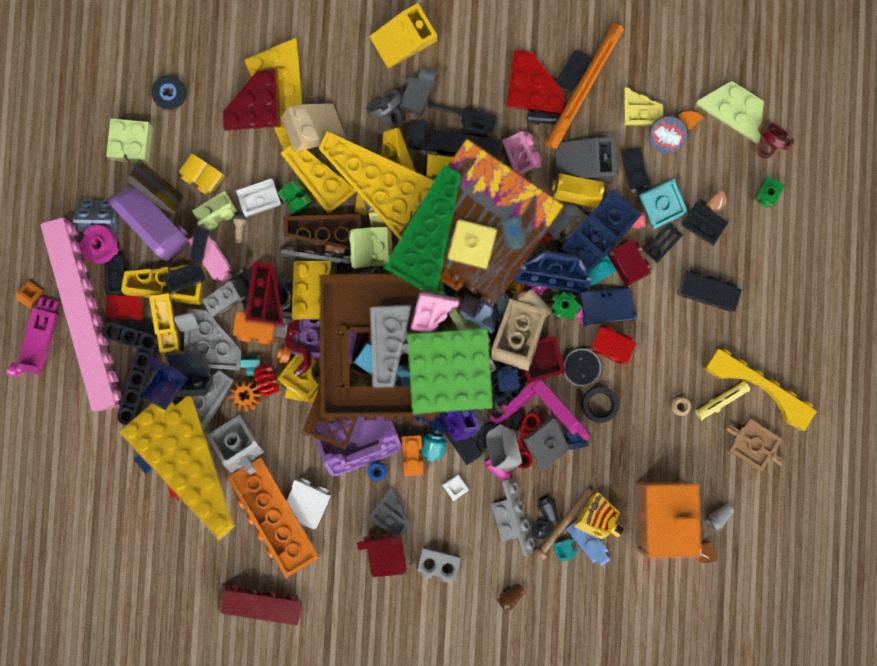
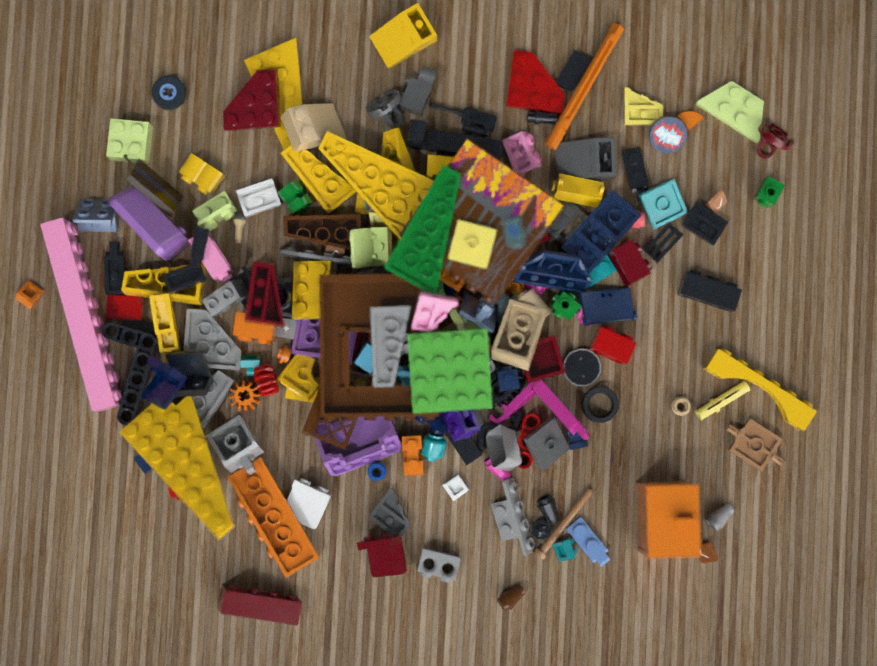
(36, 339): dark pink hinge -> none
(108, 244): dark pink plate -> none
(186, 321): light grey slope -> none
(306, 363): dark red animal -> none
(599, 518): yellow torso -> none

